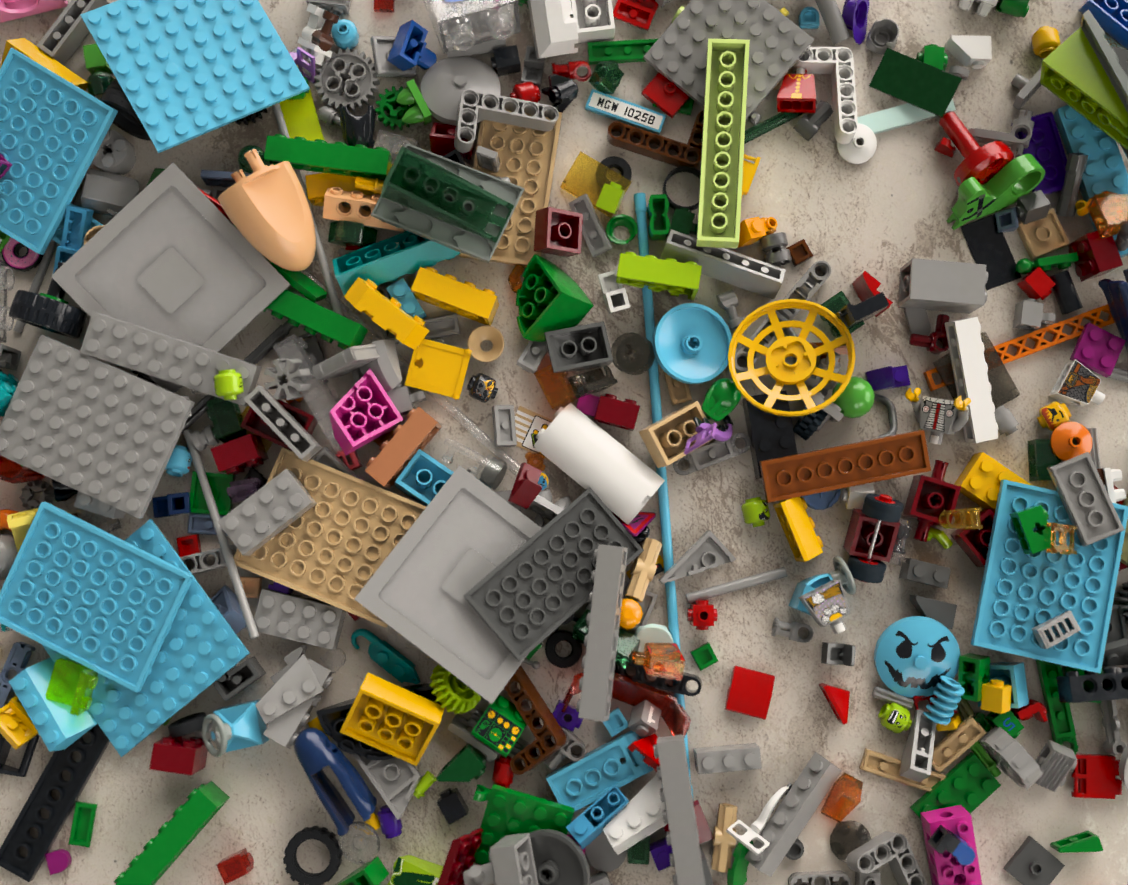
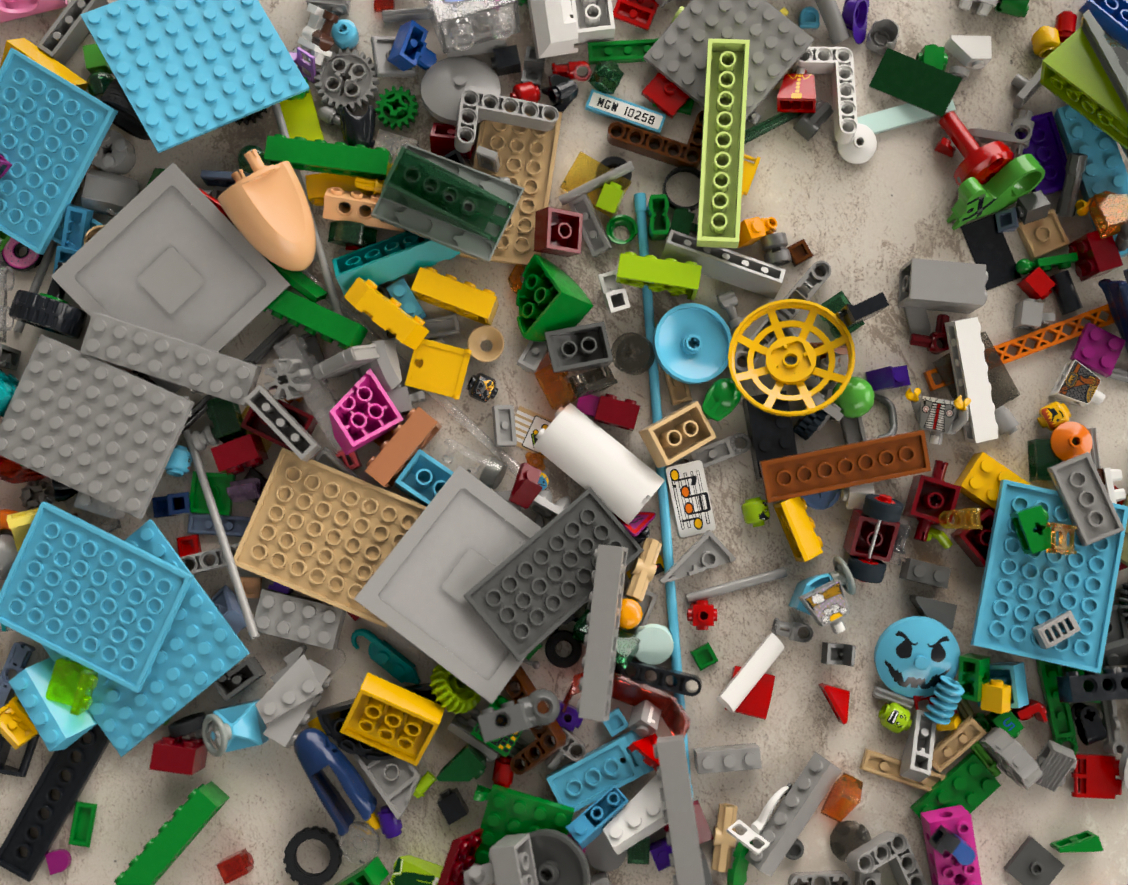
(228, 384): lime head -> none
(267, 512): light grey brick -> none
(408, 14): none -> light grey axle
(420, 110): bright green tile -> none
(519, 715): none -> dark grey brick
(597, 183): none -> light grey piece
(661, 660): clear orange torso -> none
(690, 498): none -> sticker
(706, 432): medium lavender piece -> none
(750, 673): none -> white brick
(852, 430): none -> light grey tile
(866, 287): red slope -> none
(1065, 24): none -> red brick
(1088, 723): none -> black piece

